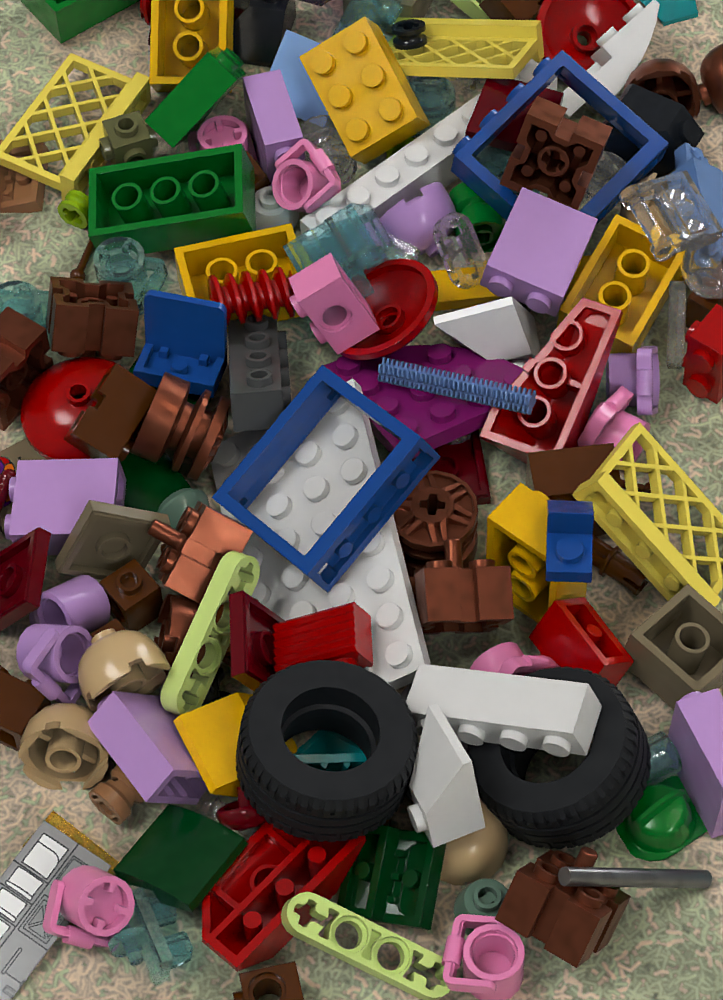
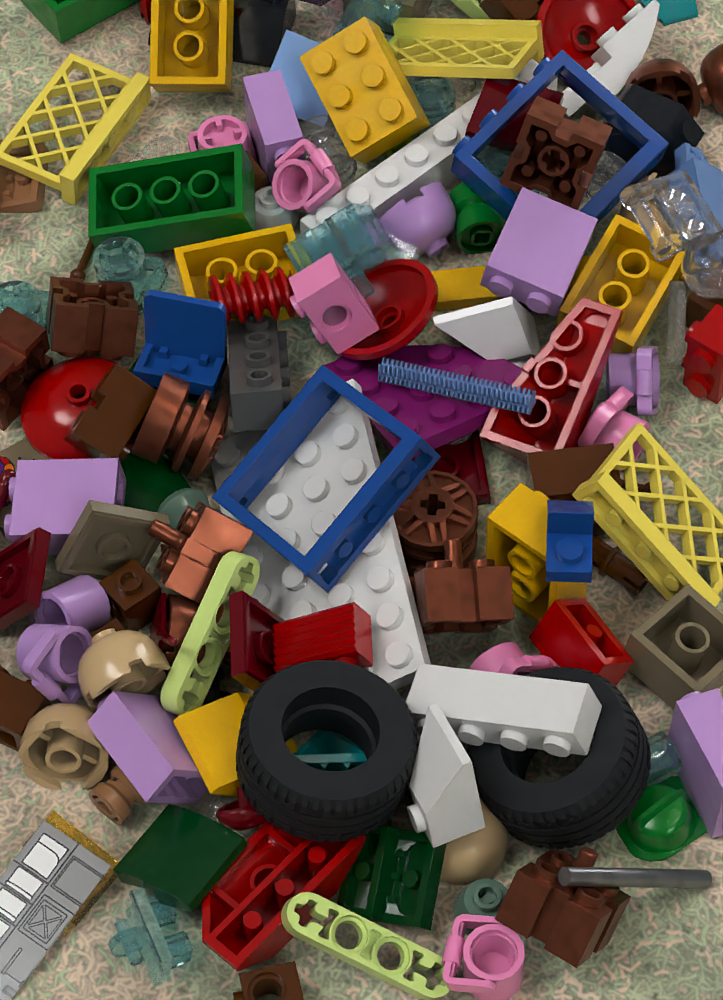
(75, 209): lime bush -> none
(93, 902): bright pink piece -> none
(127, 139): olive brick -> none
(158, 625): none -> dark red piece
(196, 95): green brick -> none
(409, 34): black bush -> none
(460, 250): clear beam -> none

